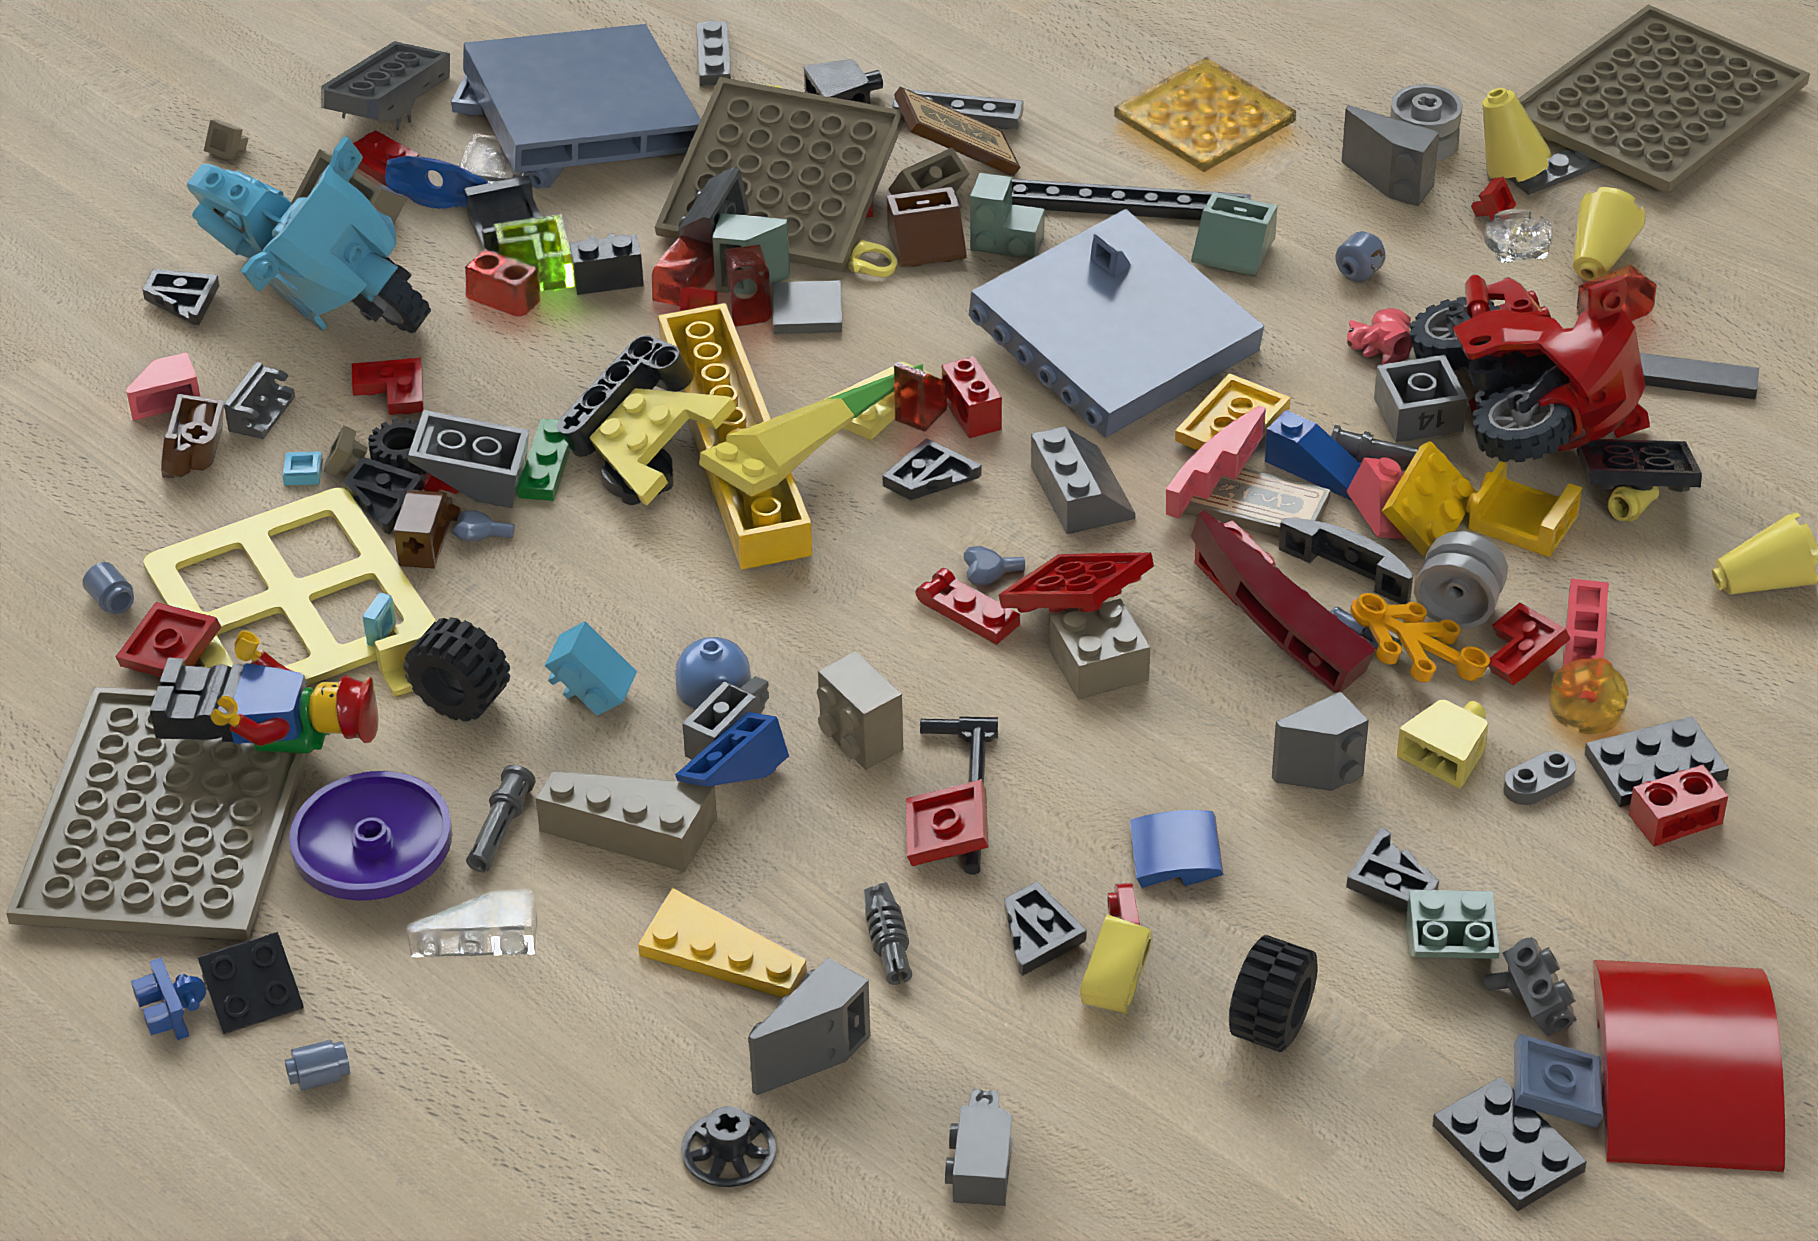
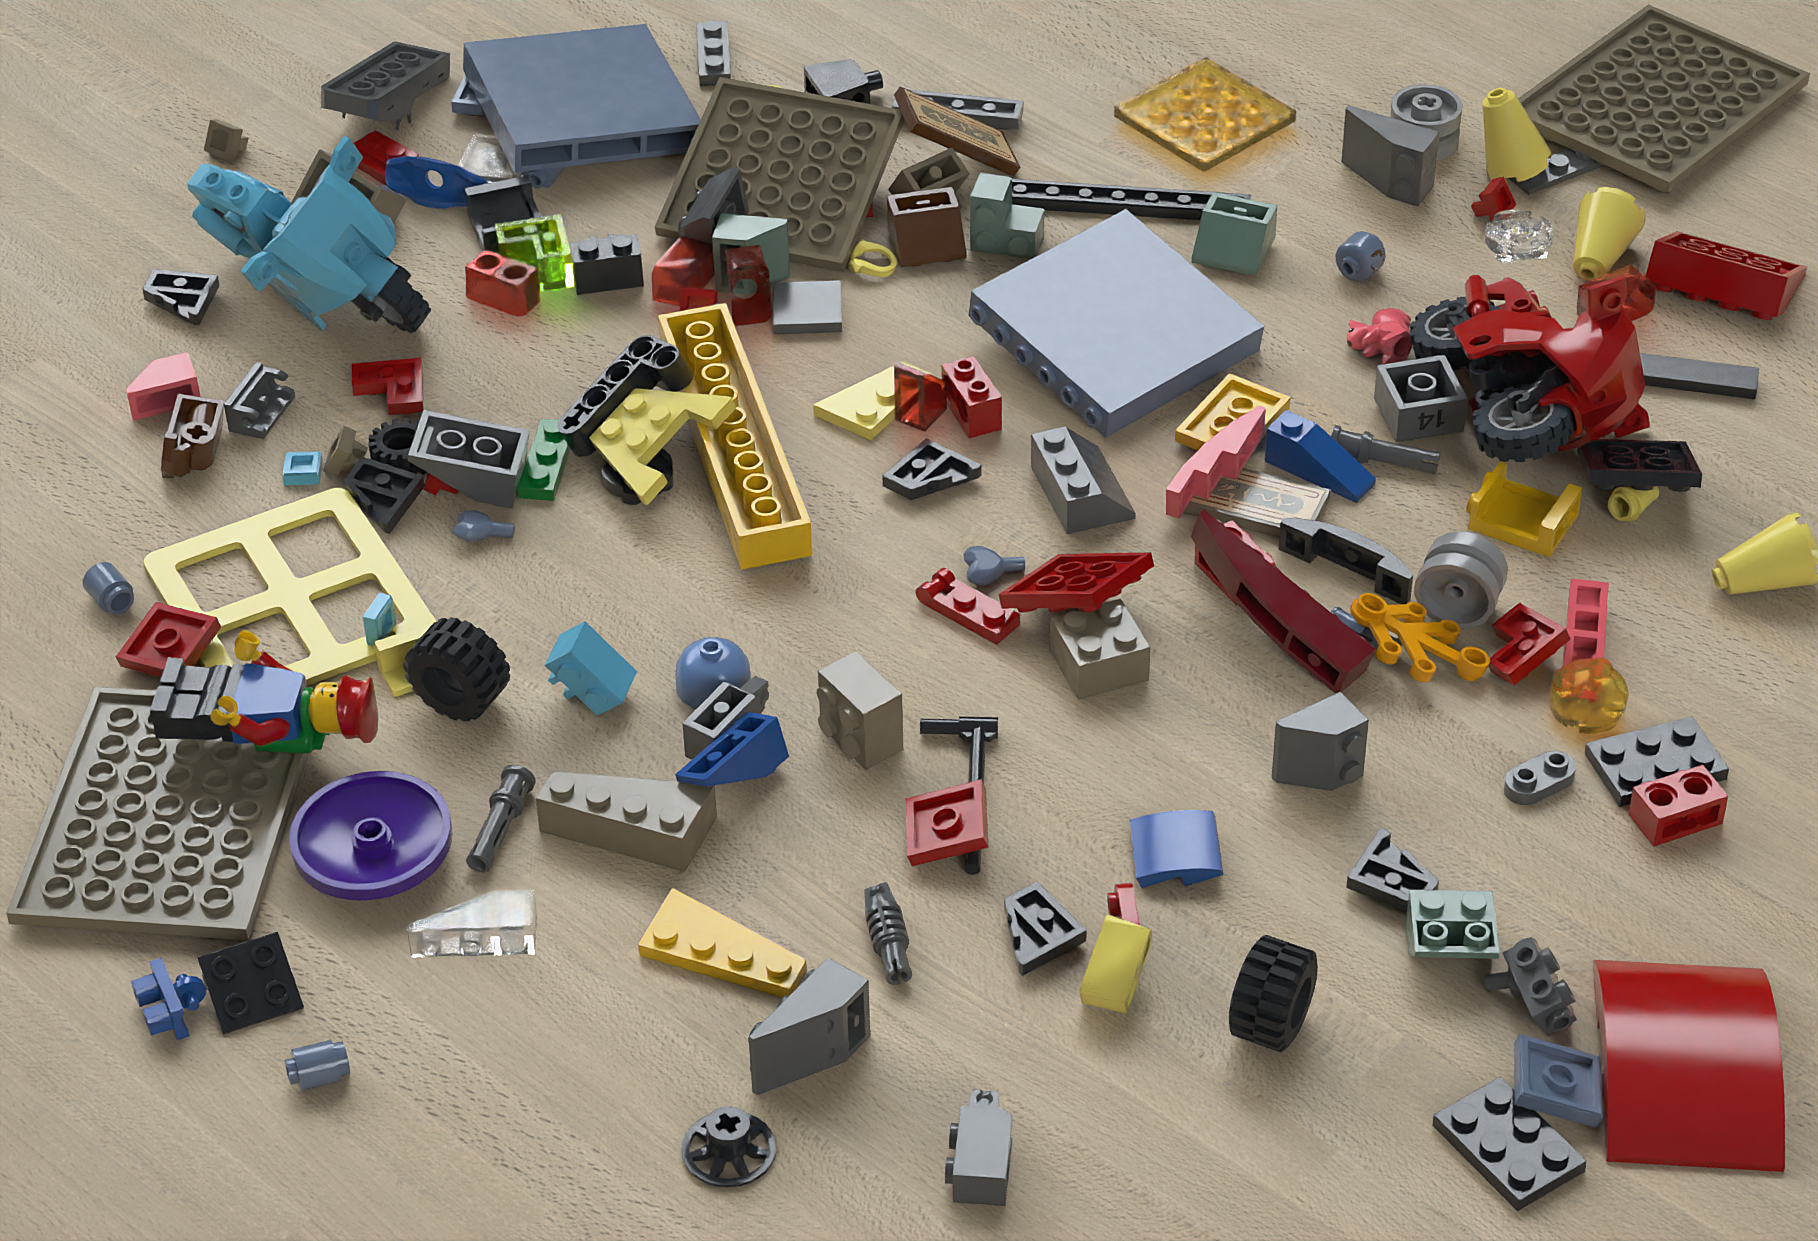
(423, 527): reddish brown piece -> none
(772, 449): light yellow plate -> none
(1108, 255): sand blue slope -> none
(1372, 489): coral slope -> none
(1428, 498): yellow plate -> none
(1445, 740): light yellow torso -> none
(1724, 274): none -> red slope

